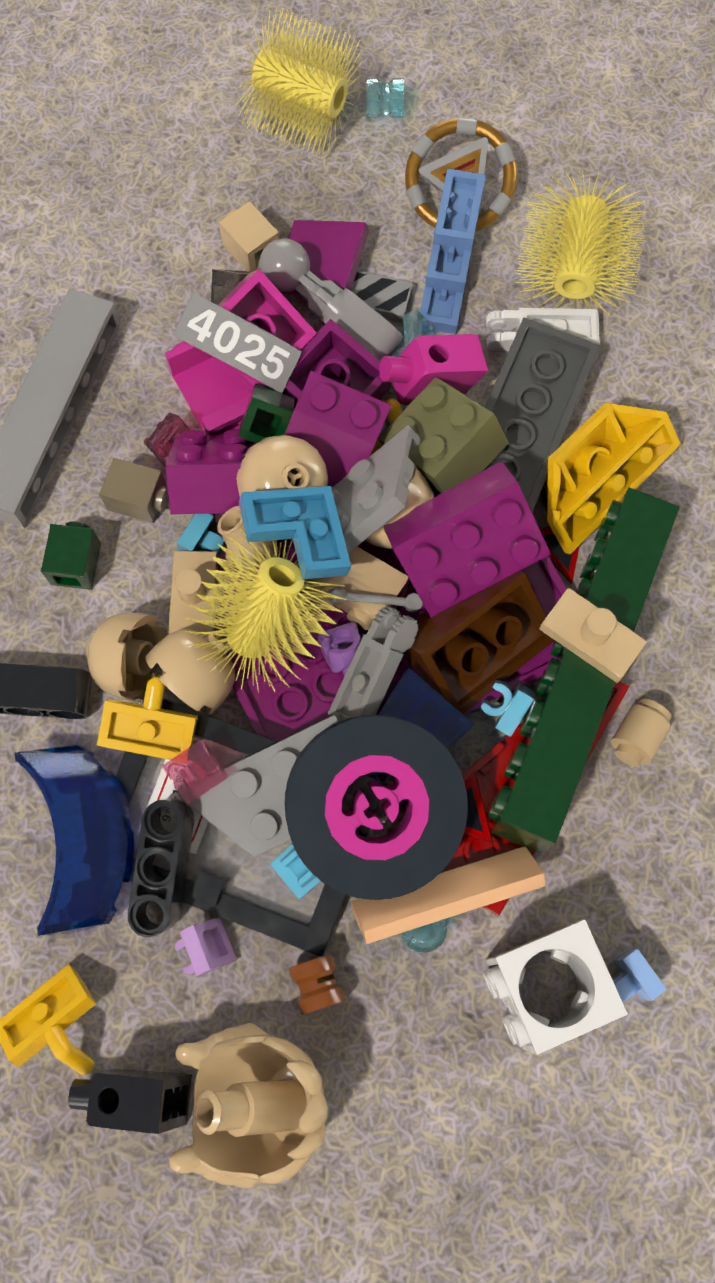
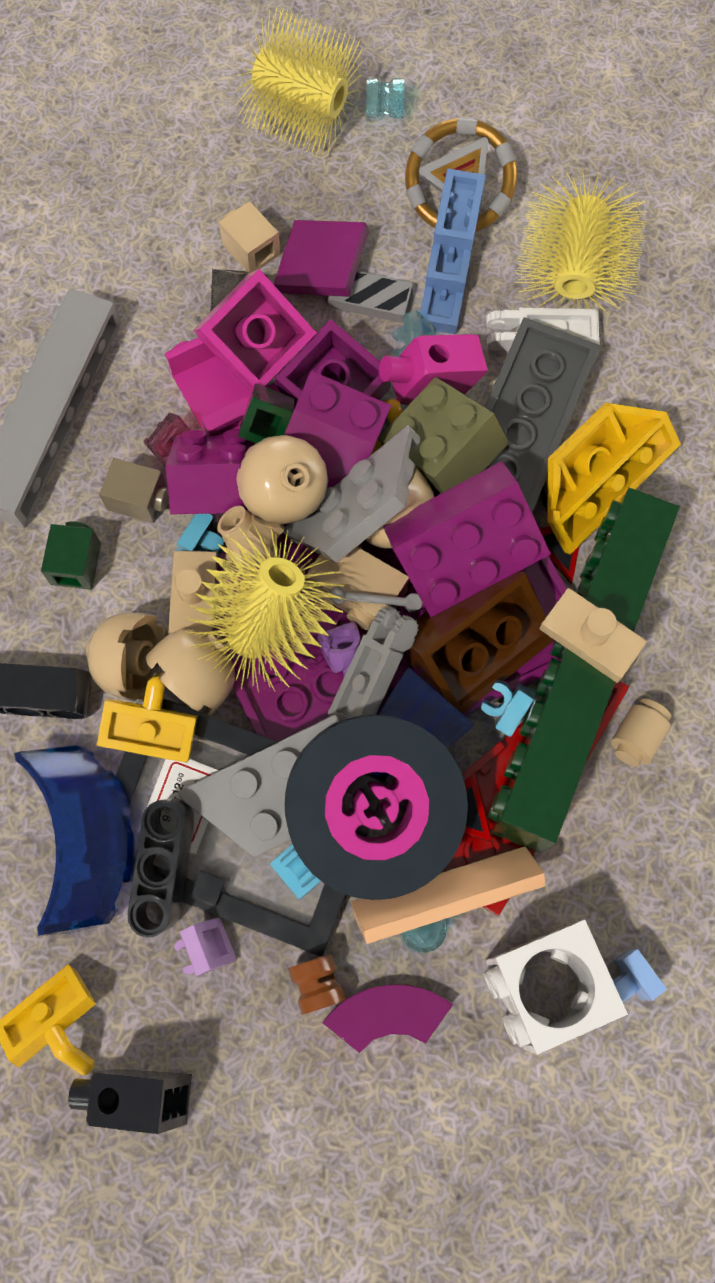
(195, 771): clear pink tile -> none
(237, 342): light grey sticker -> none
(253, 1110): tan piece -> none
(289, 270): light grey beam -> none
(307, 518): dark azure plate -> none
(385, 1012): none -> magenta tile

